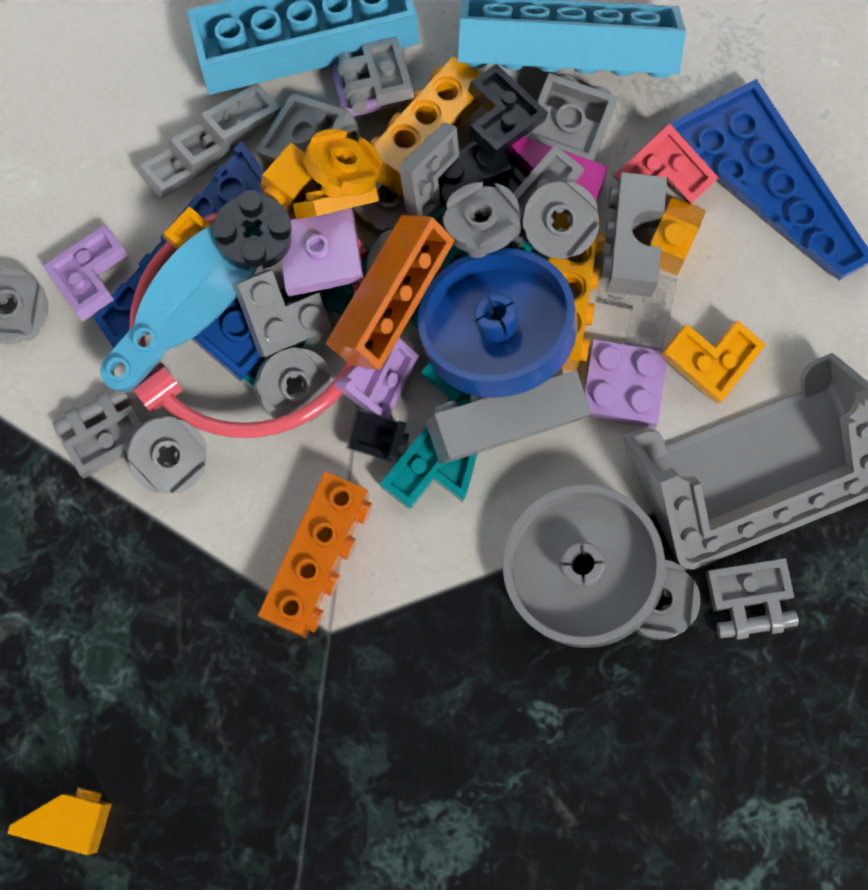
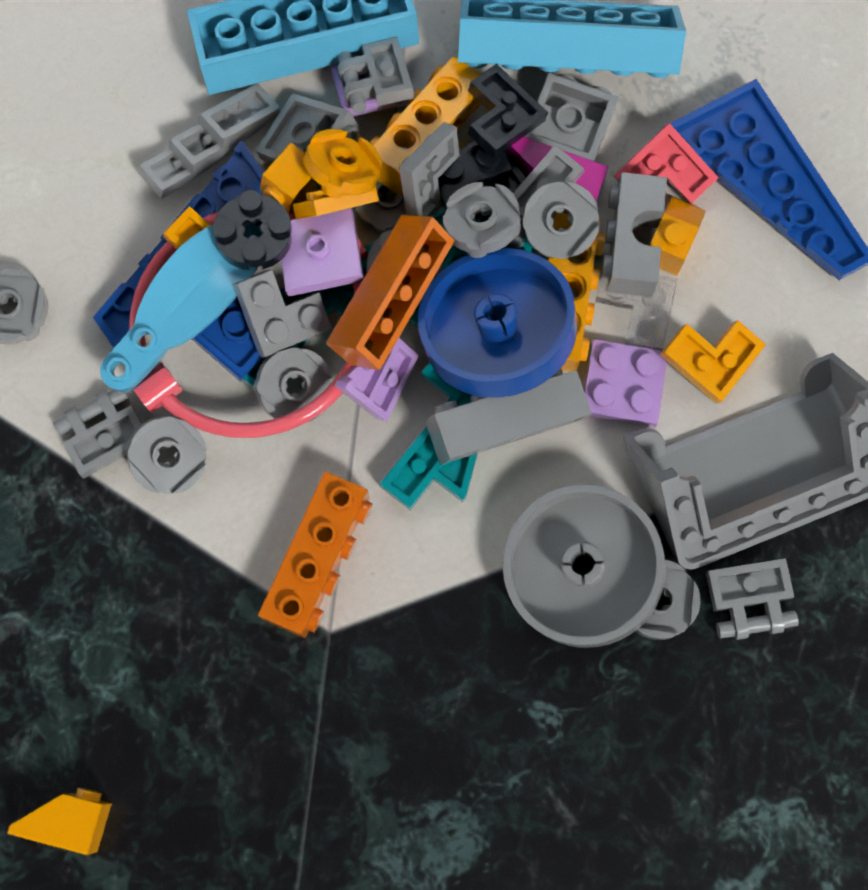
(78, 267): lavender plate -> none
(377, 437): black bracket -> none

